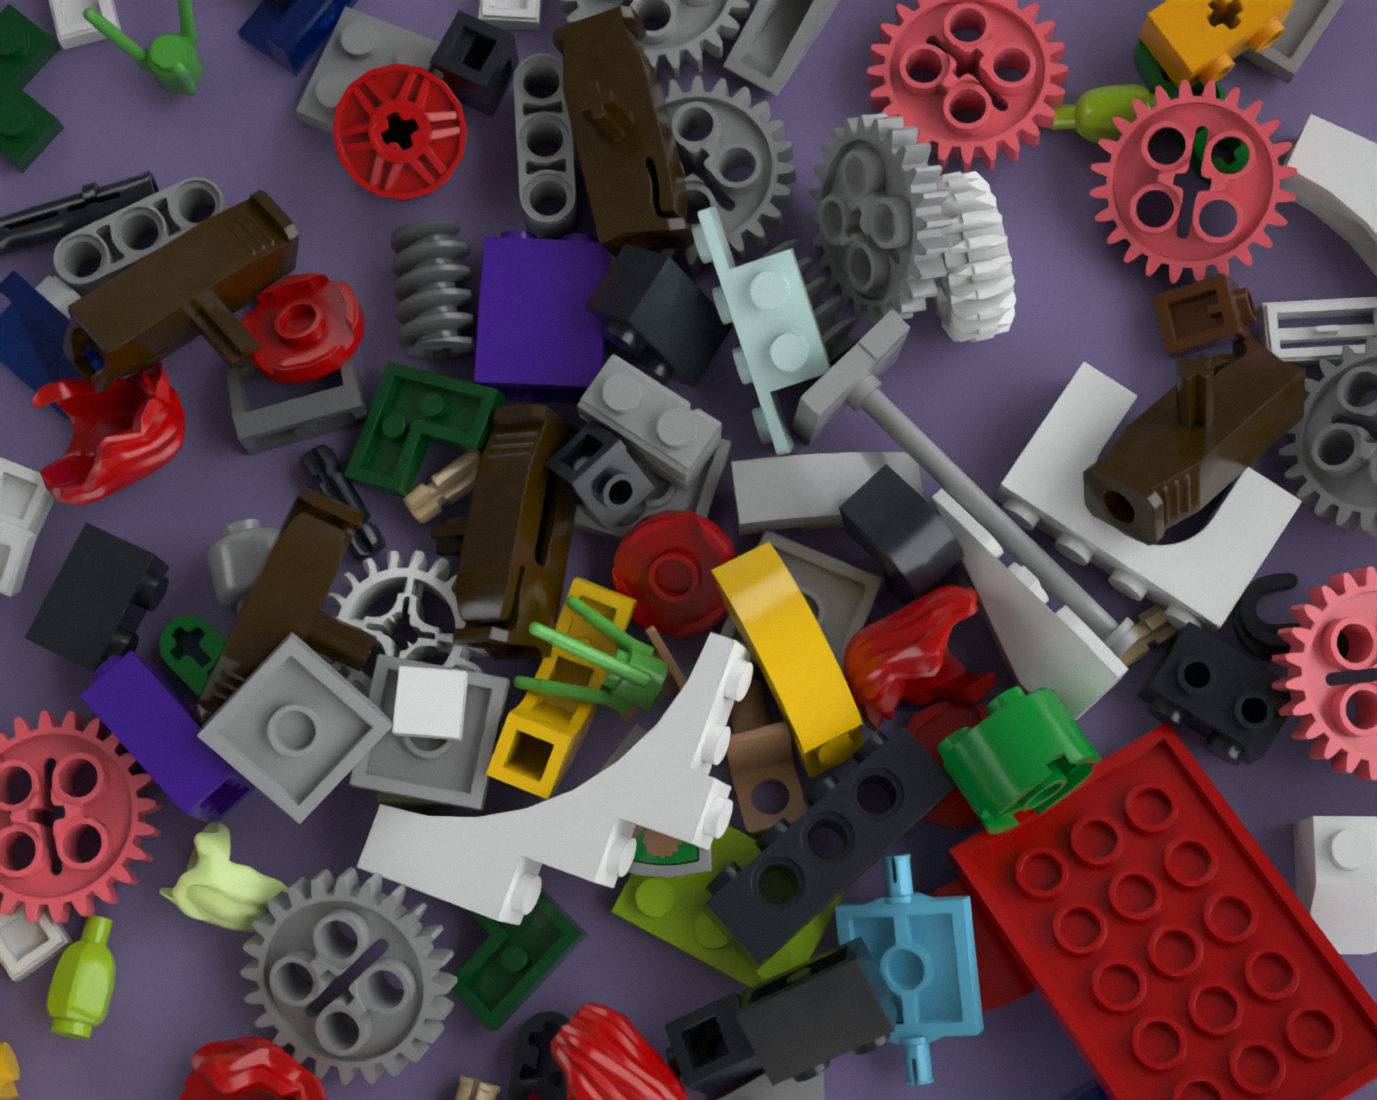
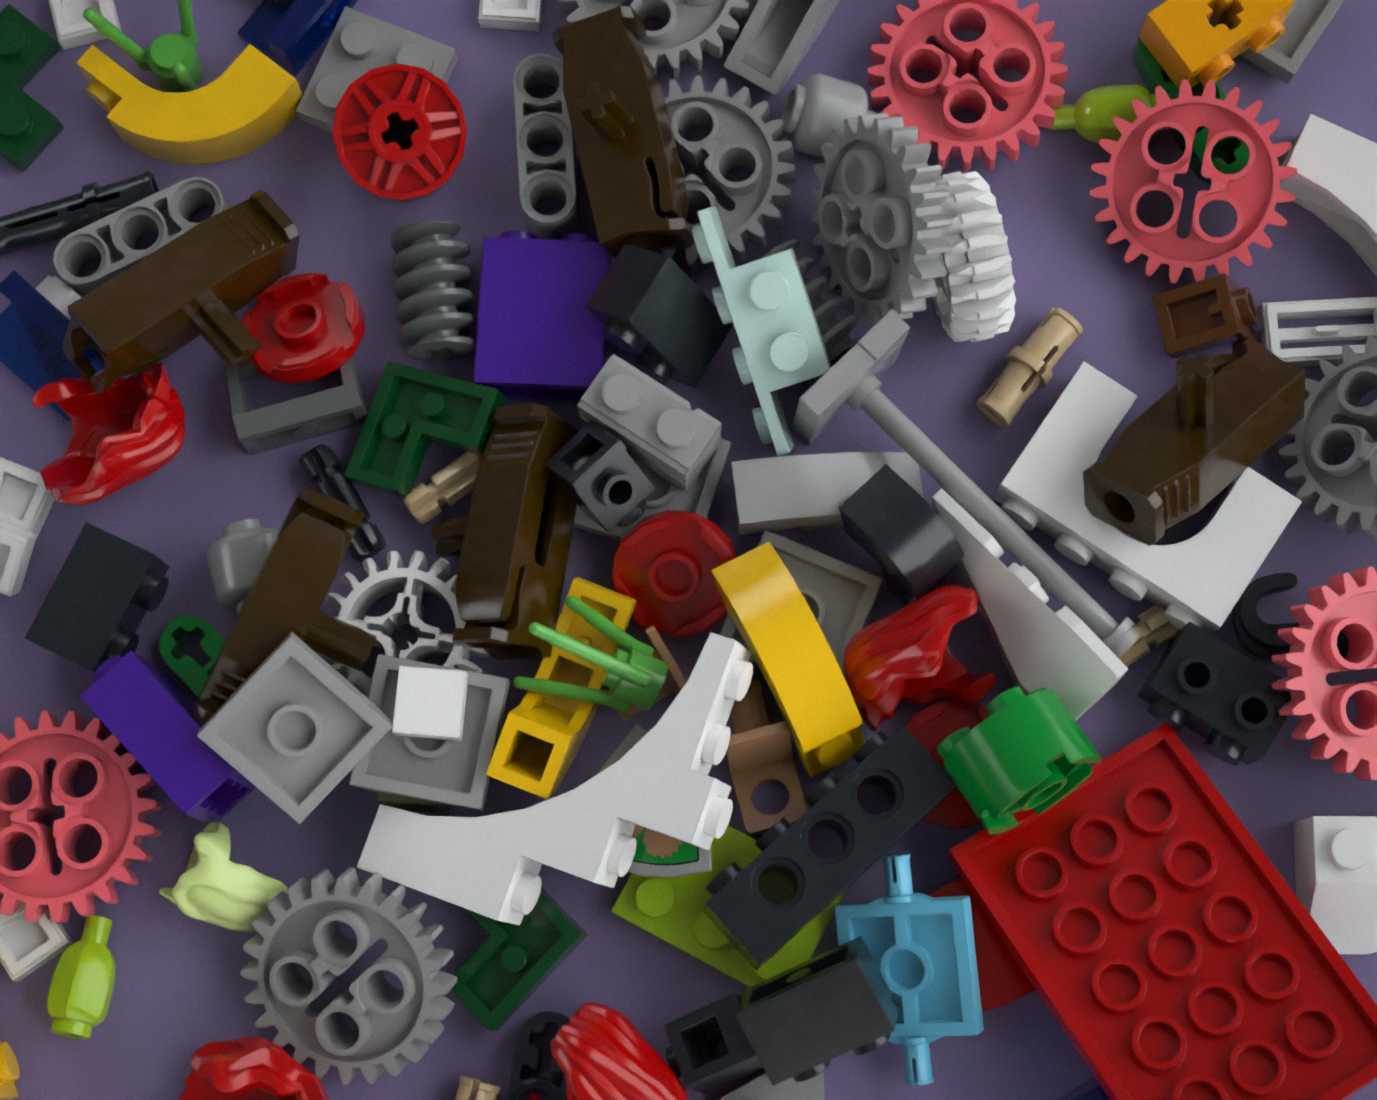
(199, 126): none -> yellow arch
(476, 62): black brick -> none
(819, 107): none -> light grey head
(1029, 366): none -> tan pin

